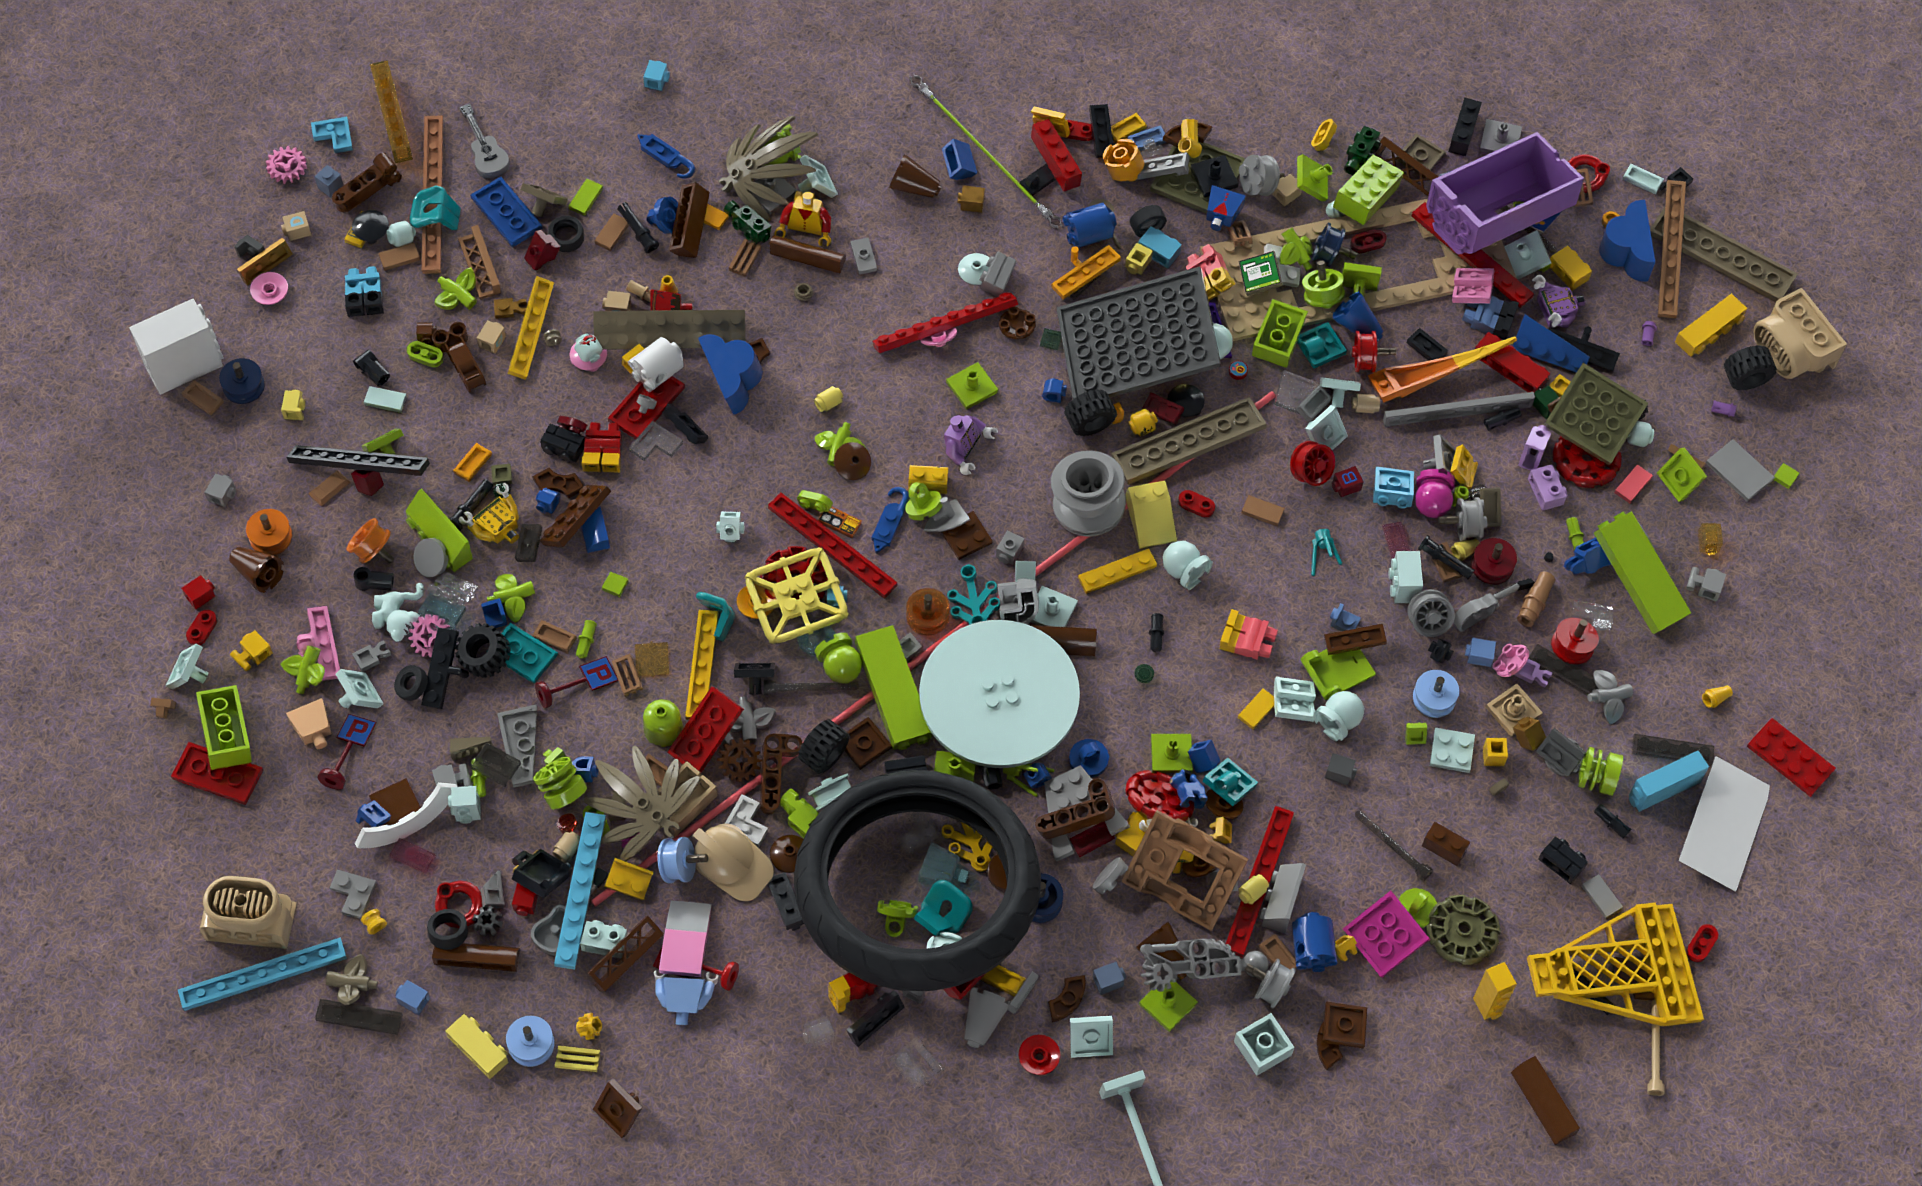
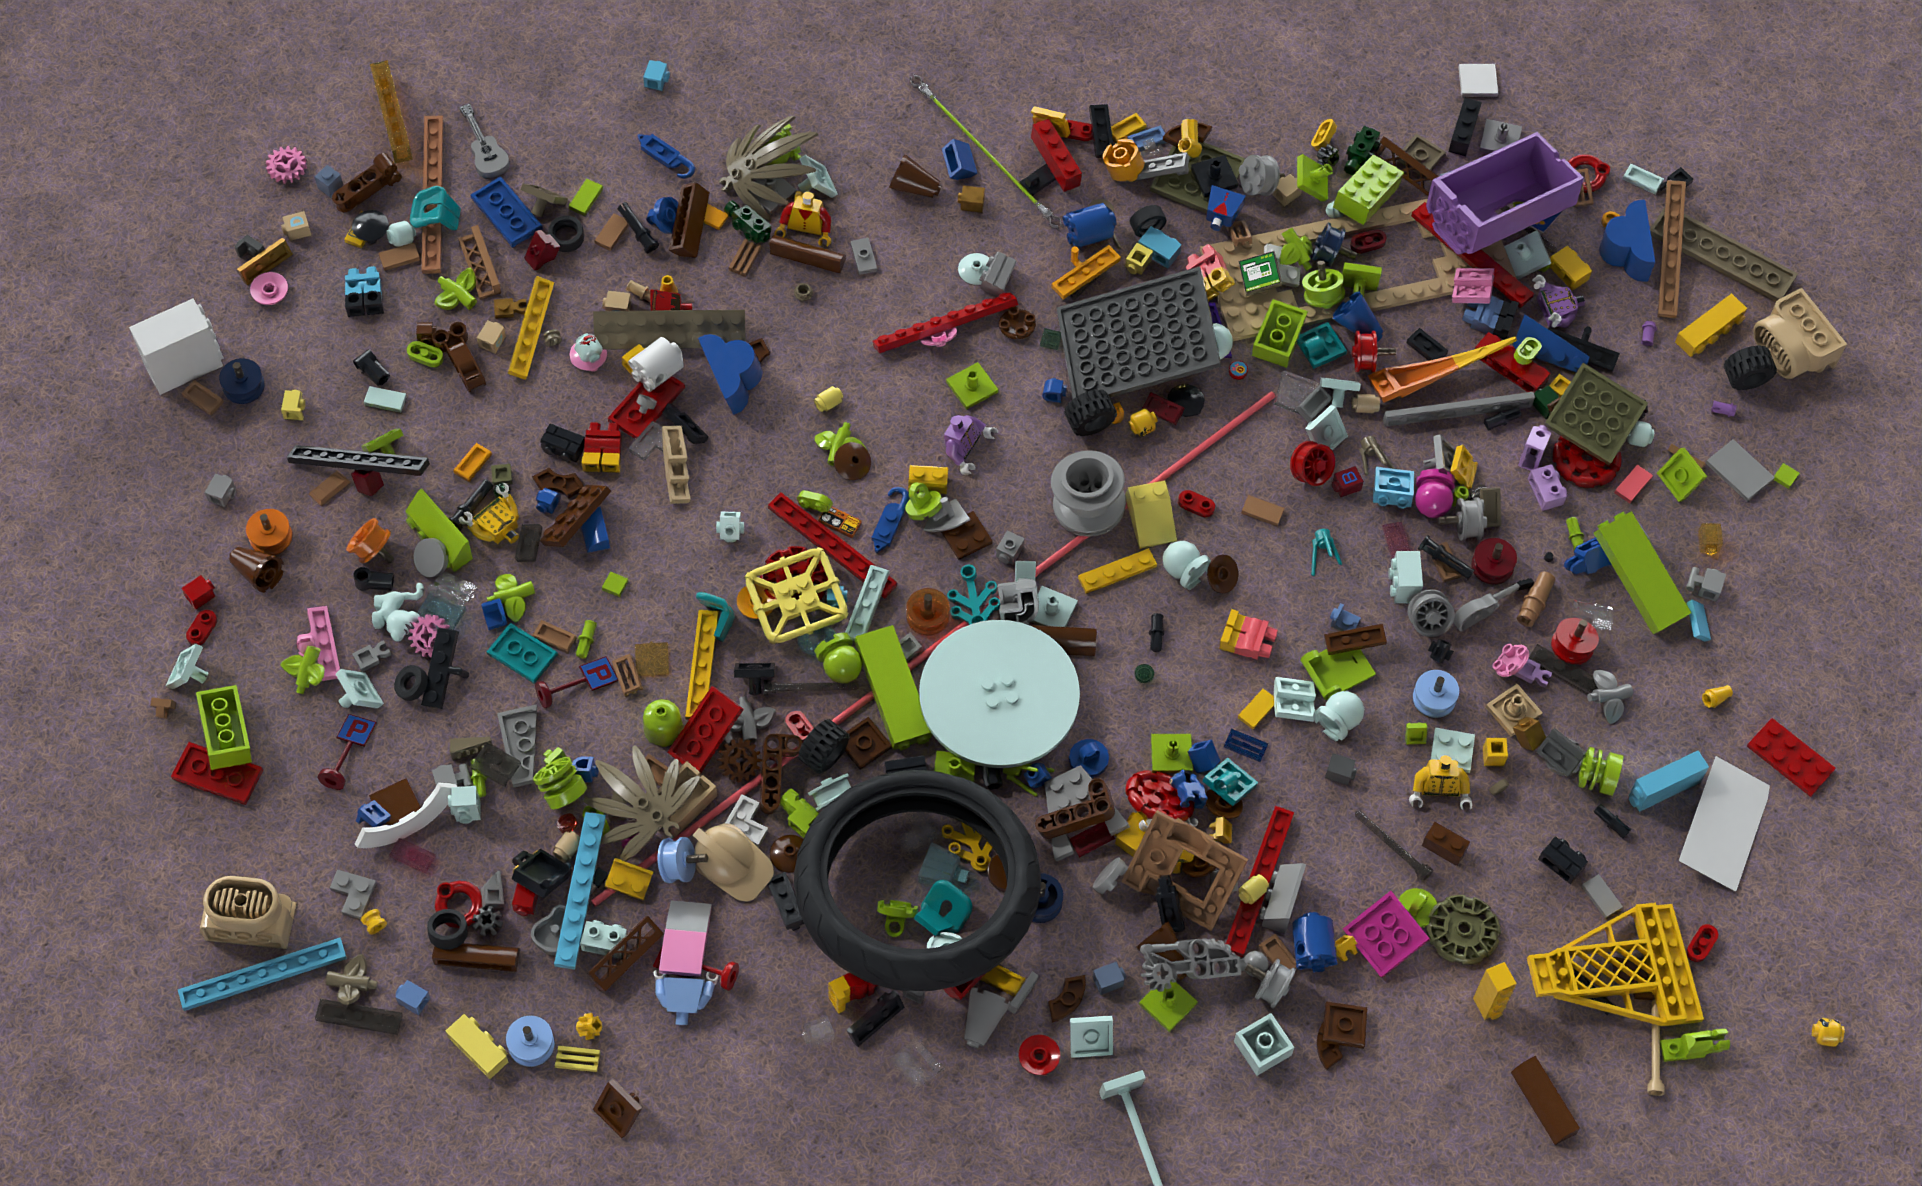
(253, 648): yellow brick -> none
(311, 723): light nougat torso -> none
(334, 129): medium azure plate -> none
(473, 640): black tyre -> none
(571, 424): dark red plate -> none
(675, 464): none -> tan slope
(800, 729): none -> plate
(867, 601): none -> light aqua tile
(1169, 904): none -> black hinge
(1189, 440): dark tan plate -> none
(1222, 574): none -> reddish brown dish
(1237, 749): none -> clear blue tile
(1328, 155): none -> black gear
(1371, 447): none -> dark tan plant
(1441, 779): none -> yellow torso
(1464, 549): light yellow cone -> none
(1478, 80): none -> white tile
(1480, 652): medium blue brick -> none
(1527, 350): none -> lime plate
(1669, 748): clear smoke plate -> none
(1694, 1045): none -> lime plate
(1698, 621): none -> medium azure tile
(1828, 1032): none -> yellow head

